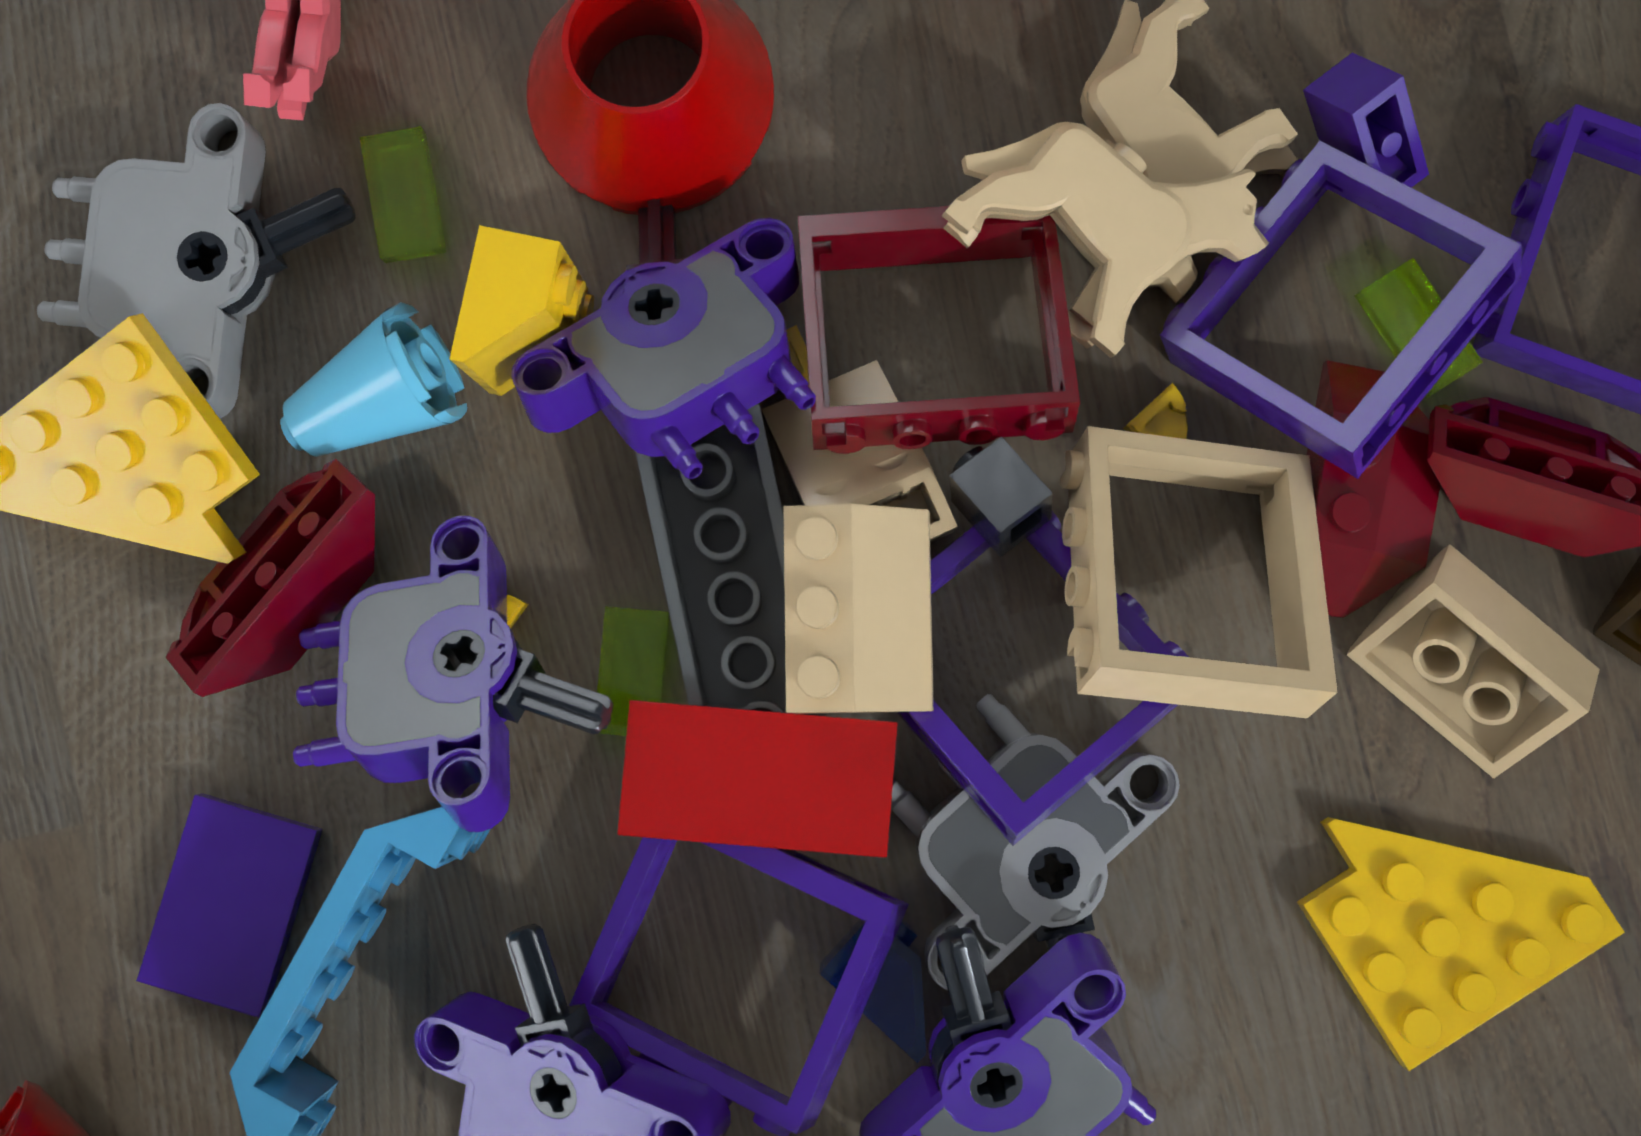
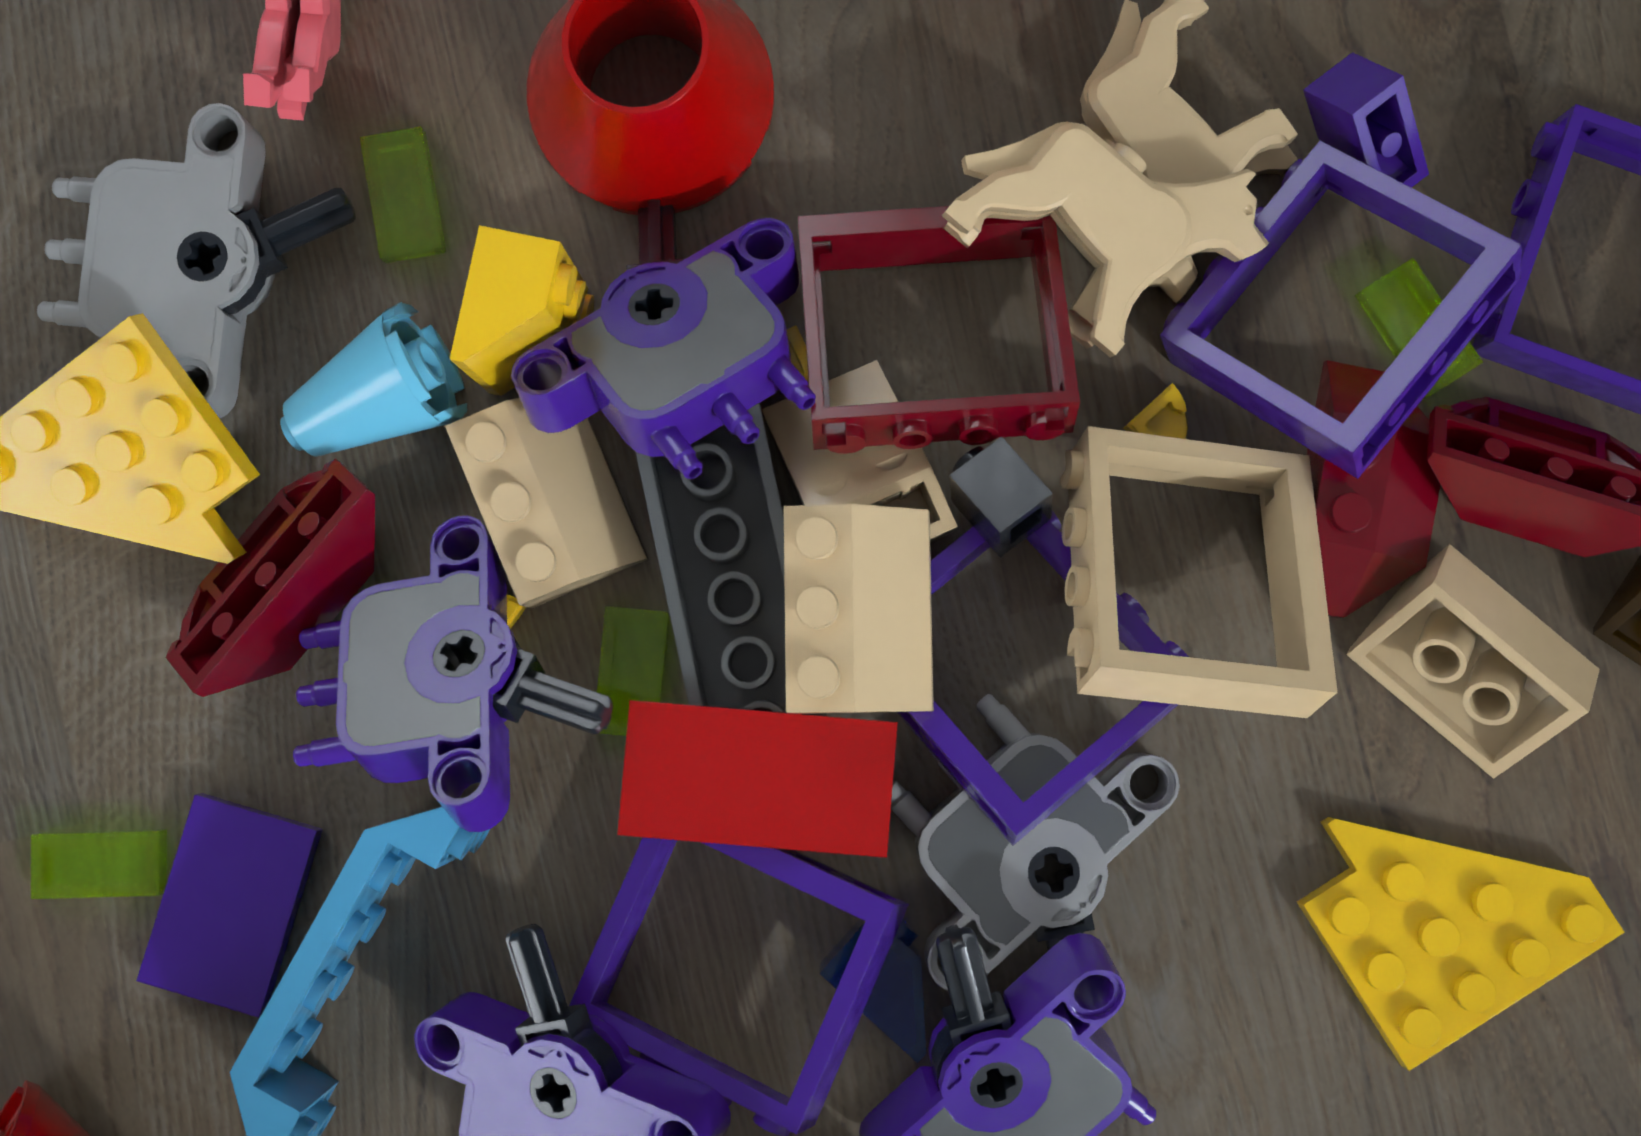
(98, 864): none -> clear neon green tile
(545, 502): none -> tan slope

